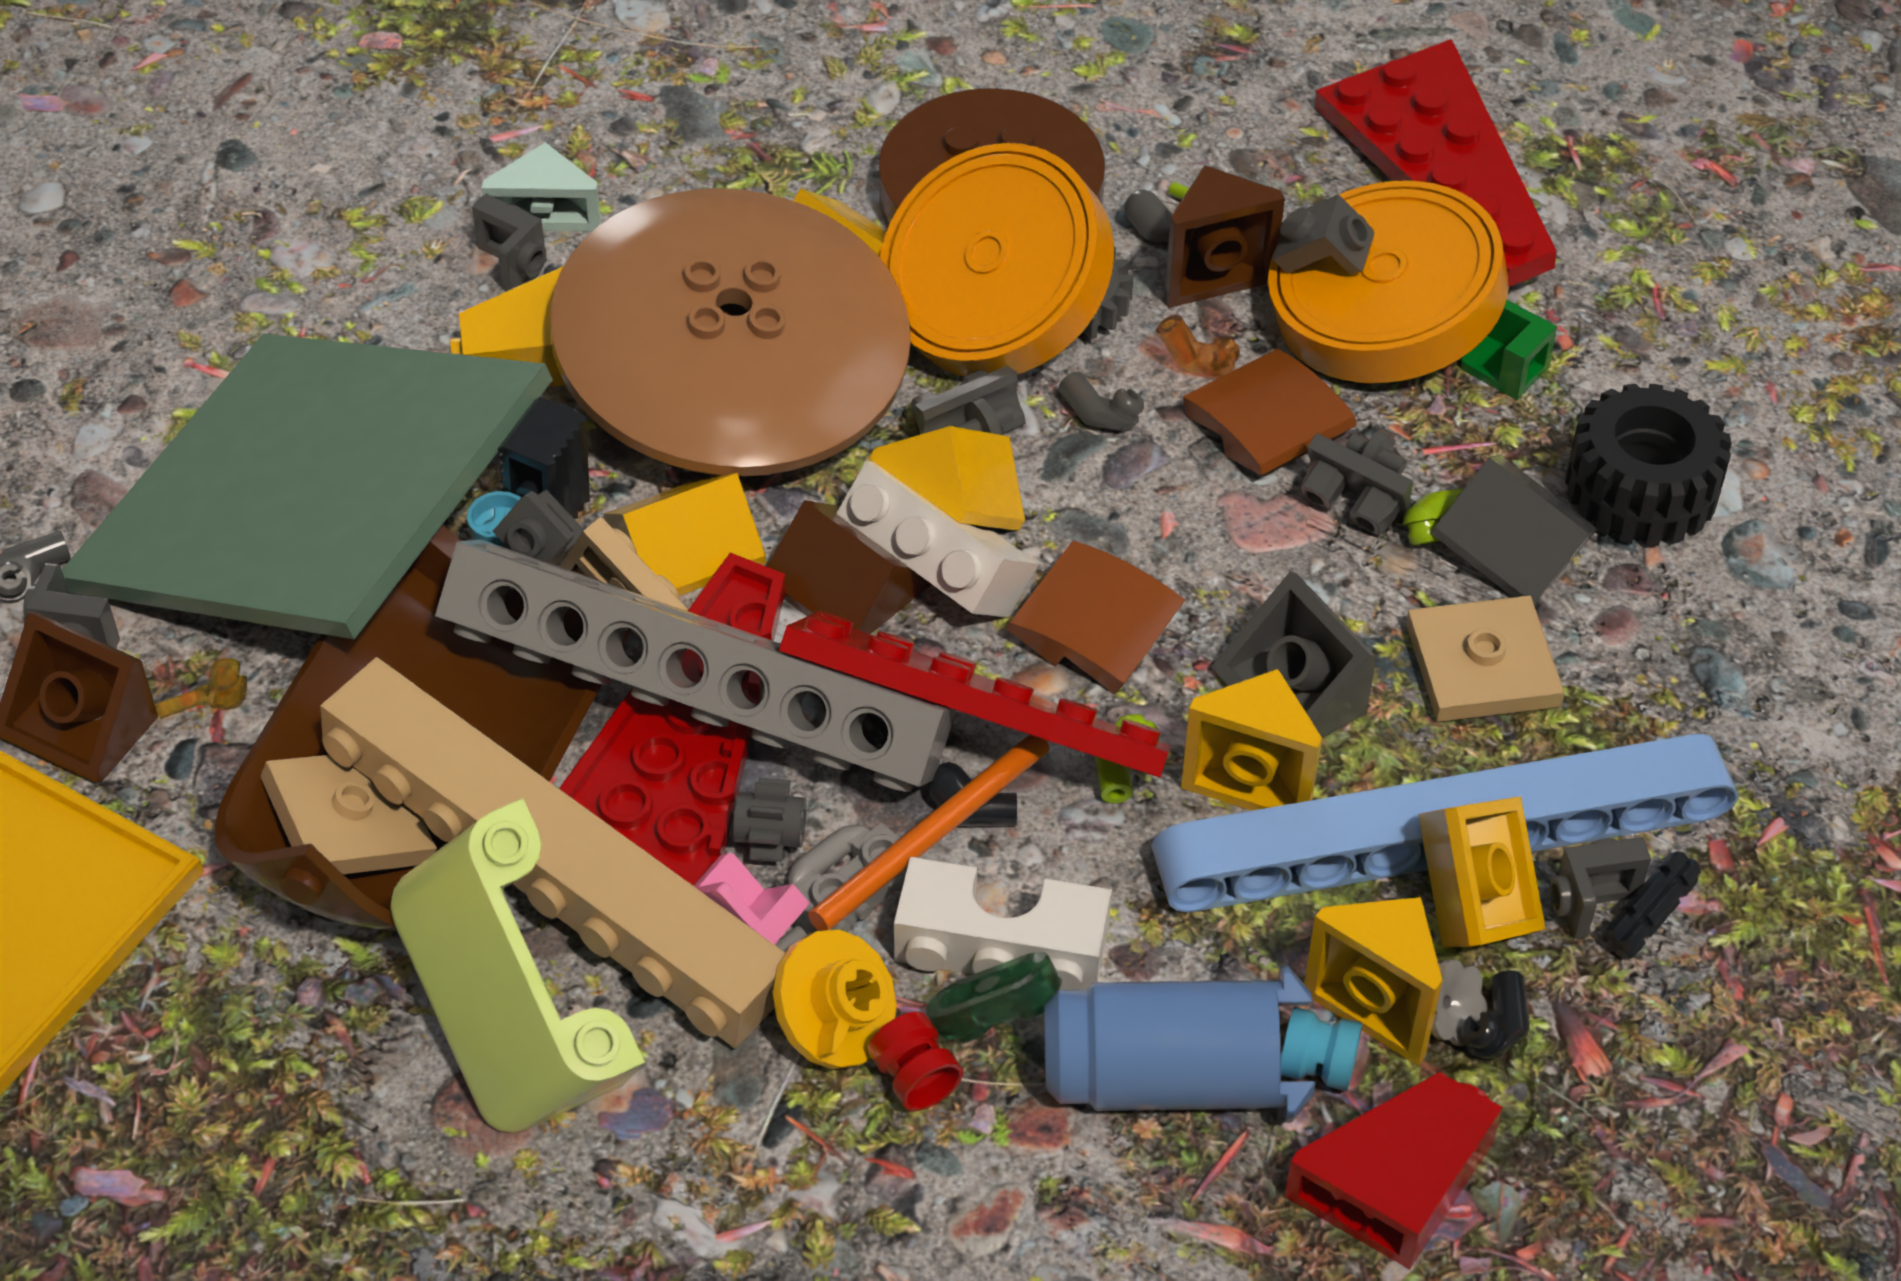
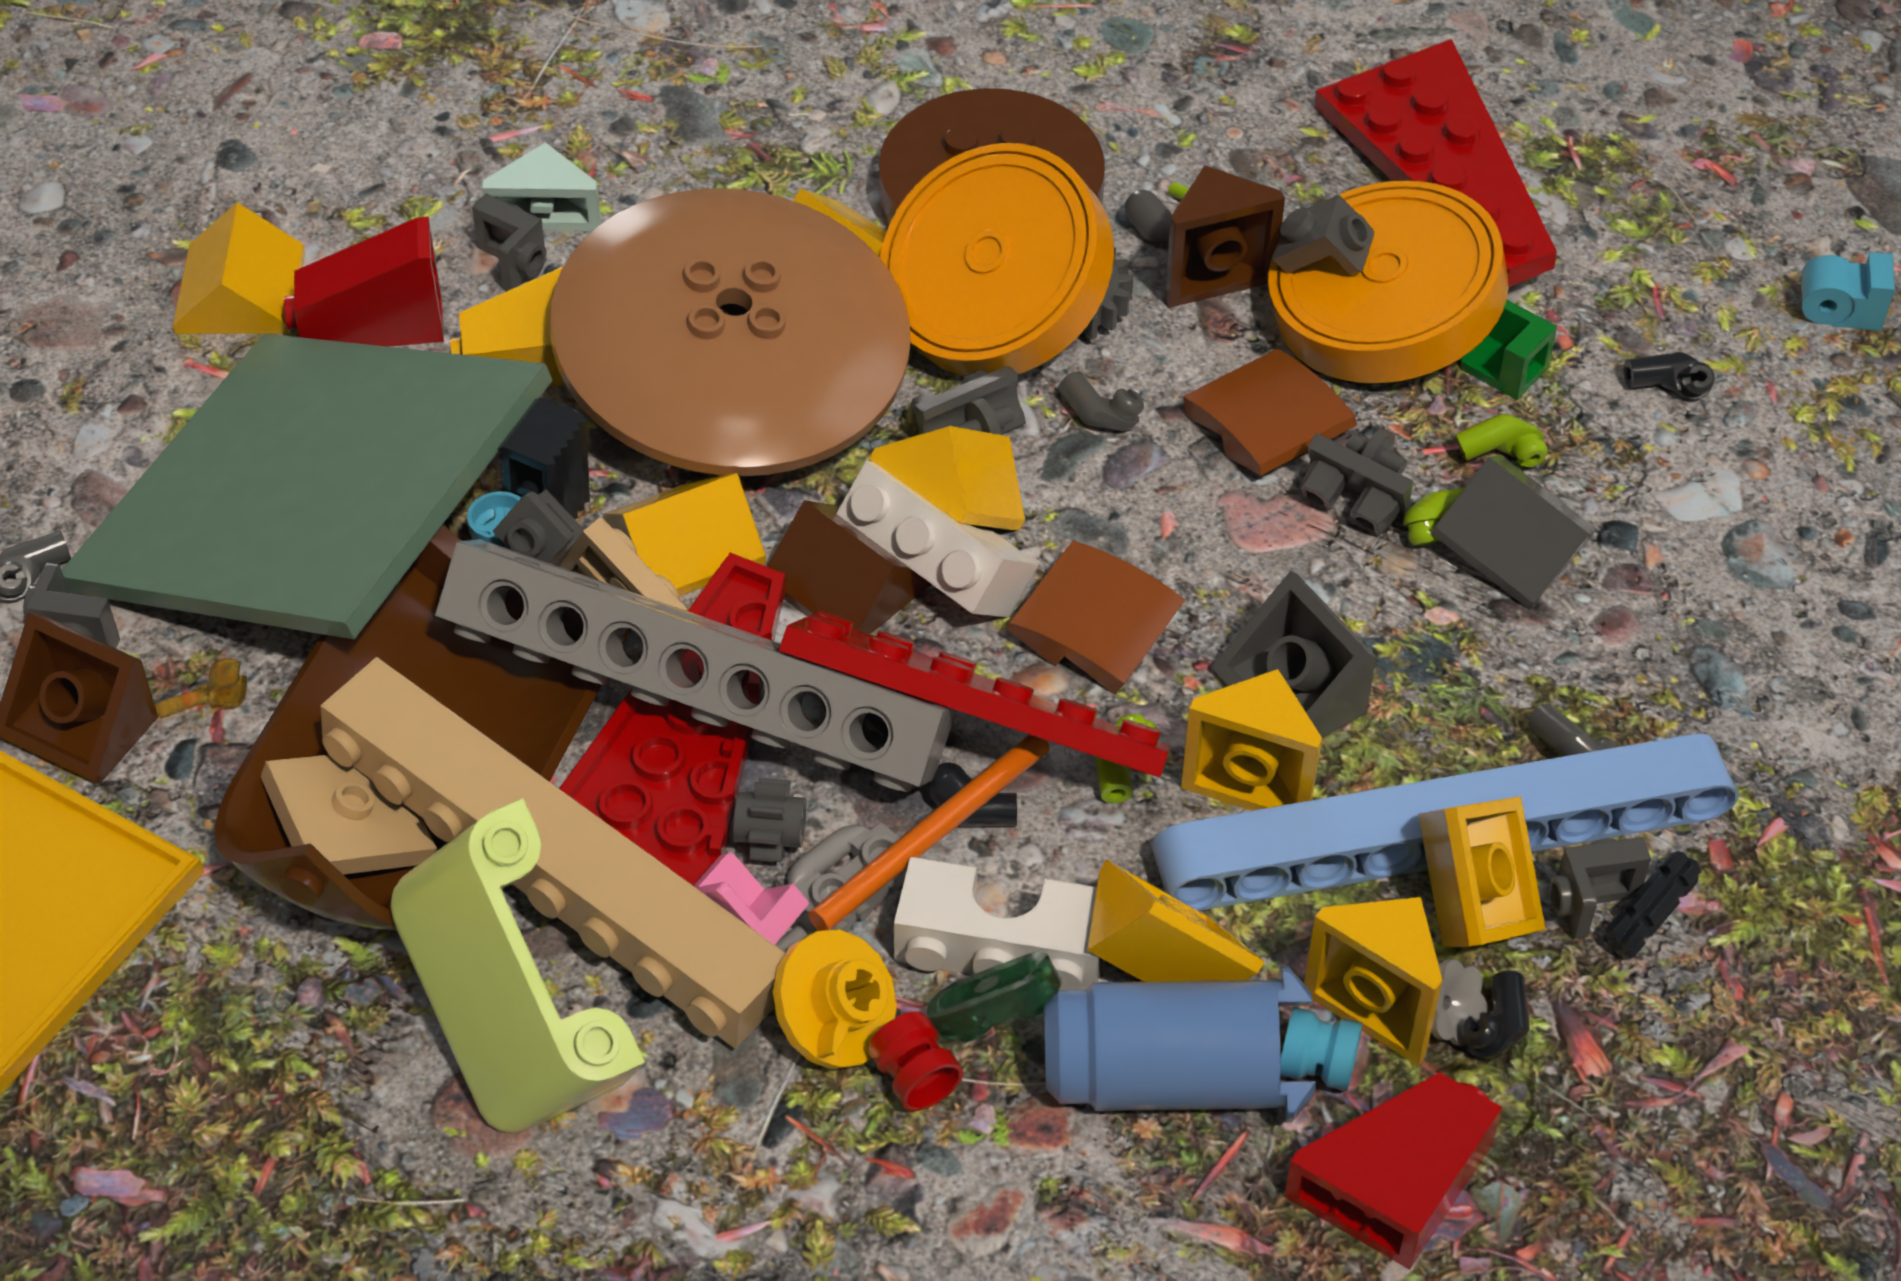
(238, 277): none -> yellow slope
(372, 291): none -> red slope
(1161, 935): none -> yellow slope
(1194, 356): clear orange arm -> none
(1484, 658): tan plate -> none
(1506, 434): none -> lime arm
(1563, 734): none -> dark grey arm
(1647, 464): black tyre -> none
(1672, 371): none -> black arm
(1848, 292): none -> medium azure leg

